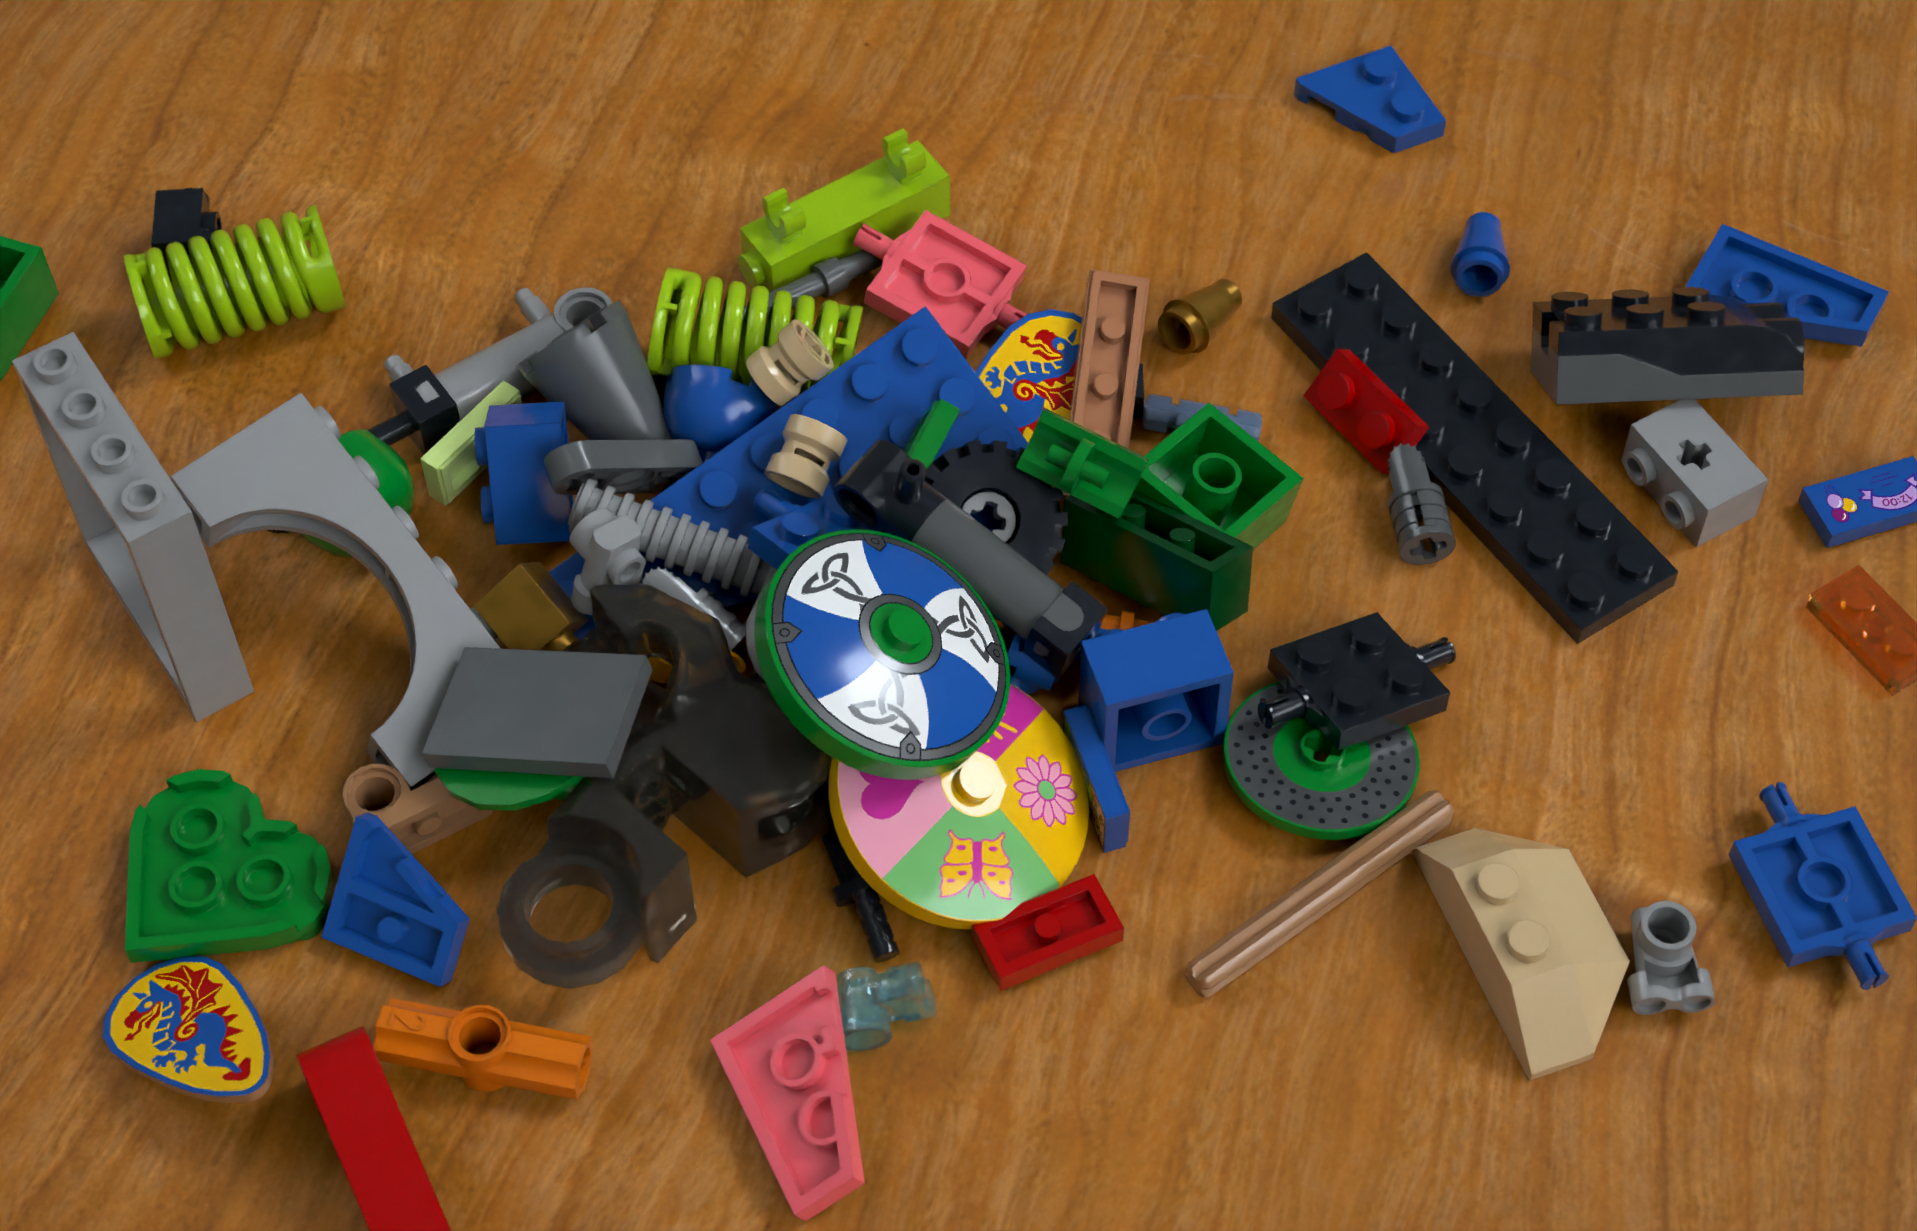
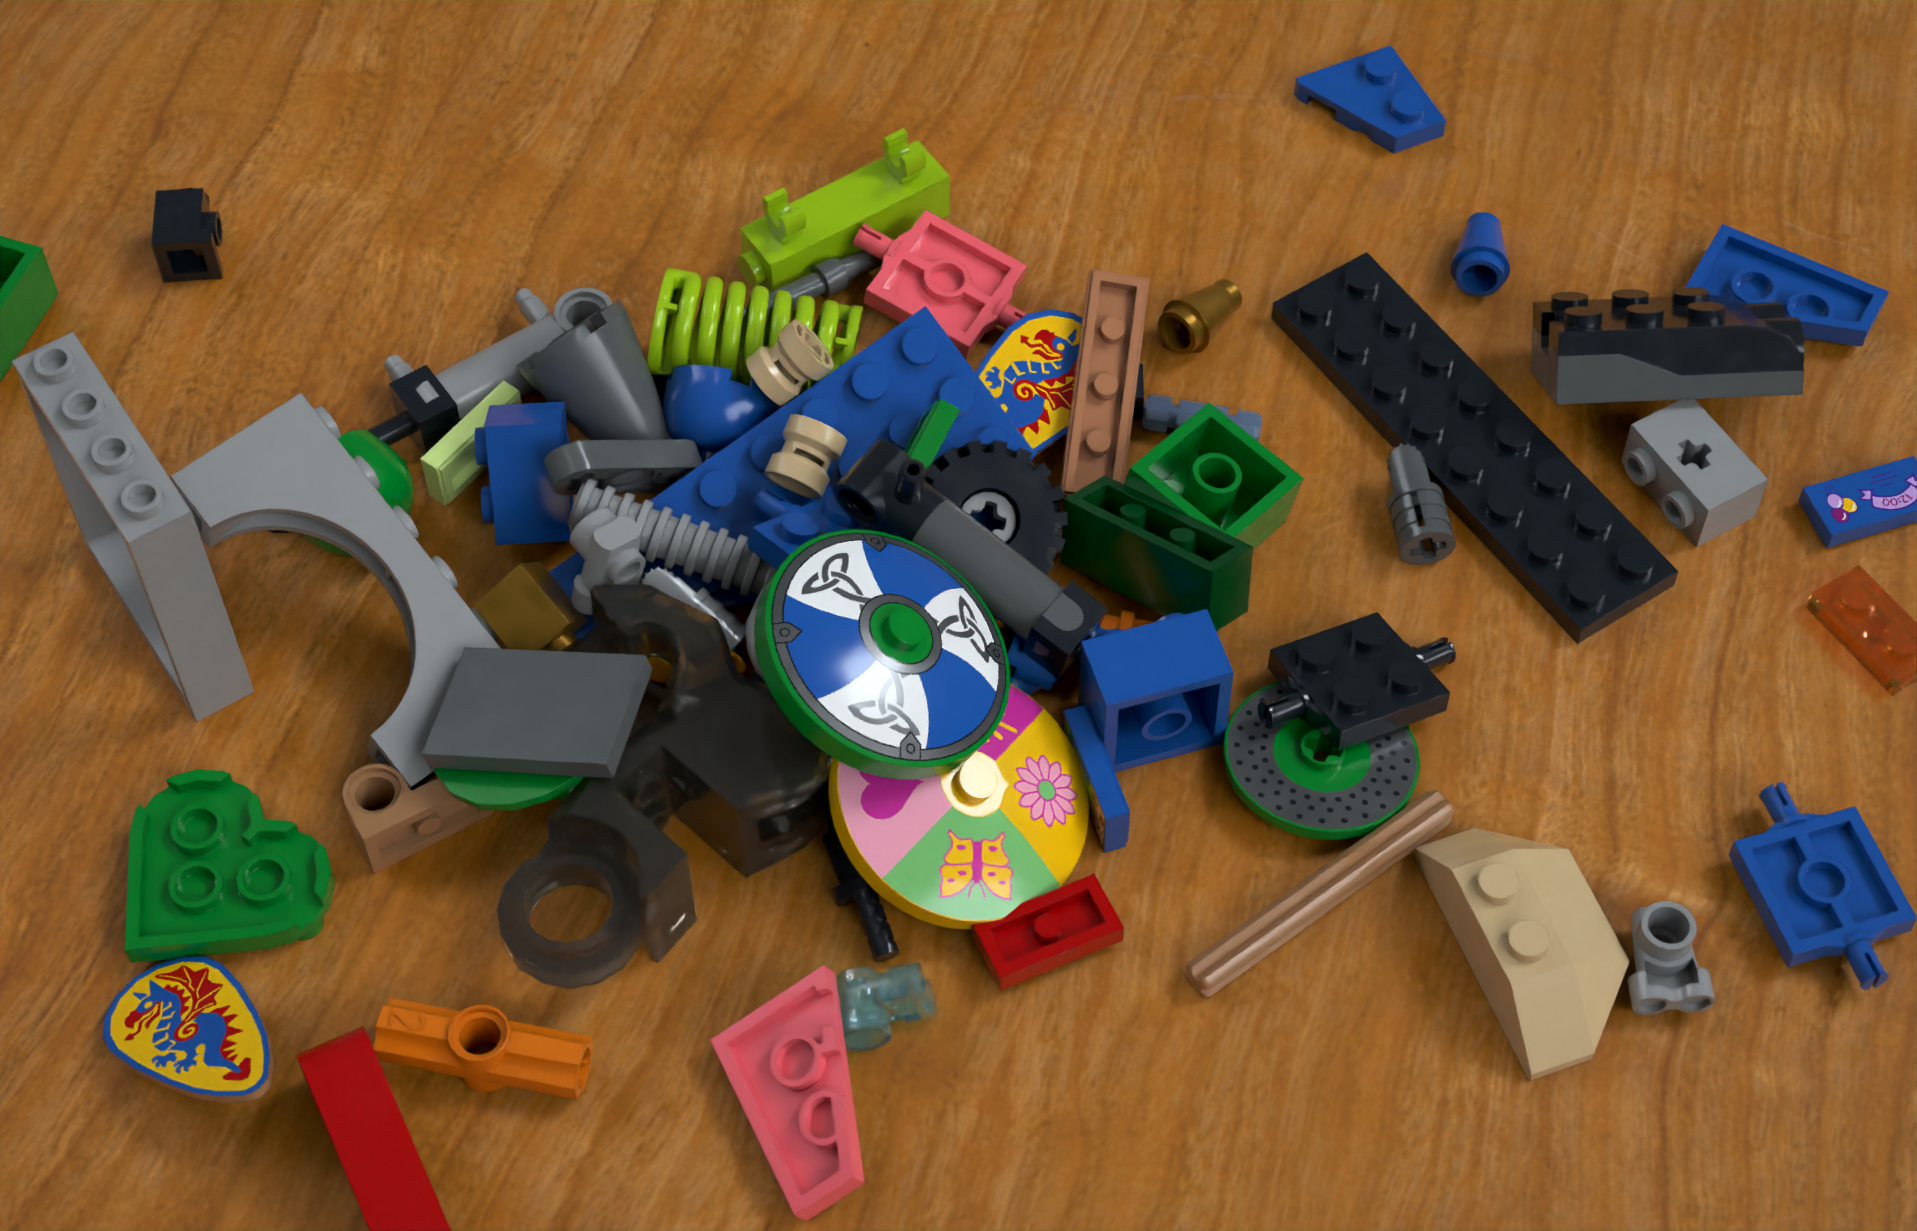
(235, 283): lime piece -> none
(394, 907): blue wing -> none
(1082, 463): green hips -> none
(1364, 408): red plate -> none

